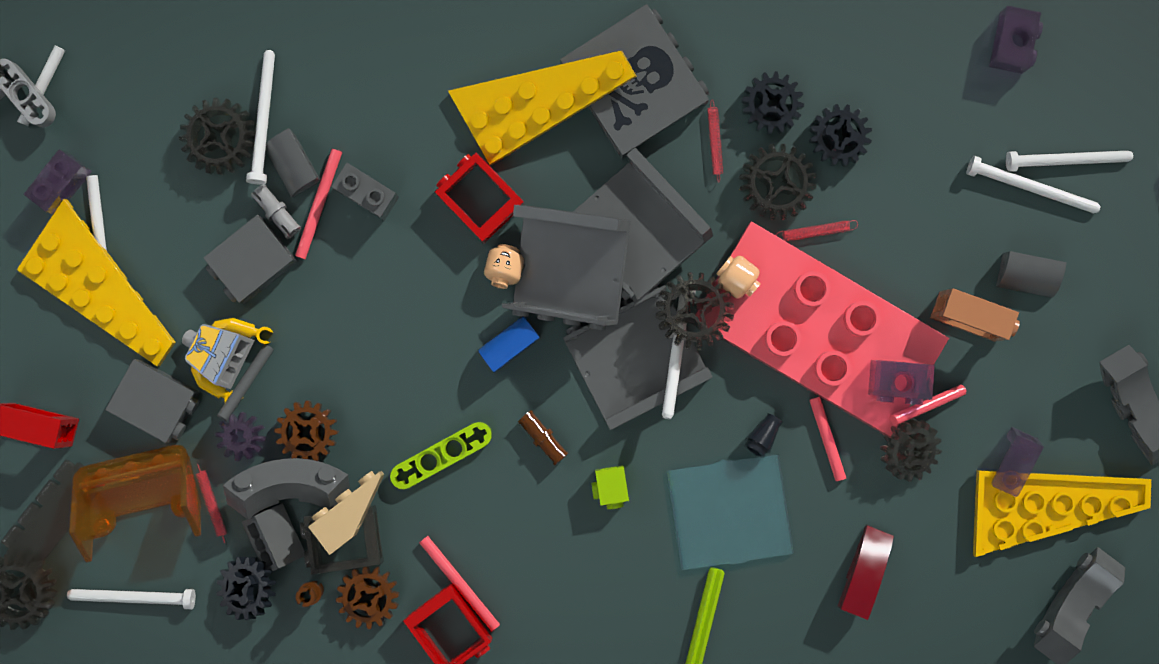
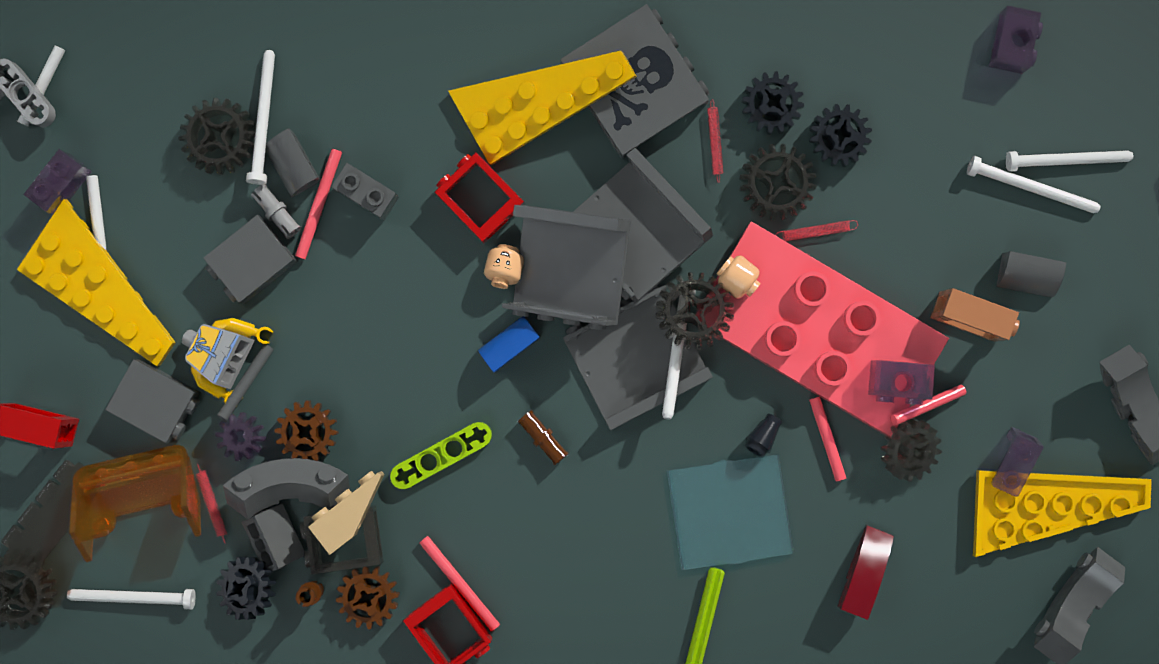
(610, 487): lime brick -> none

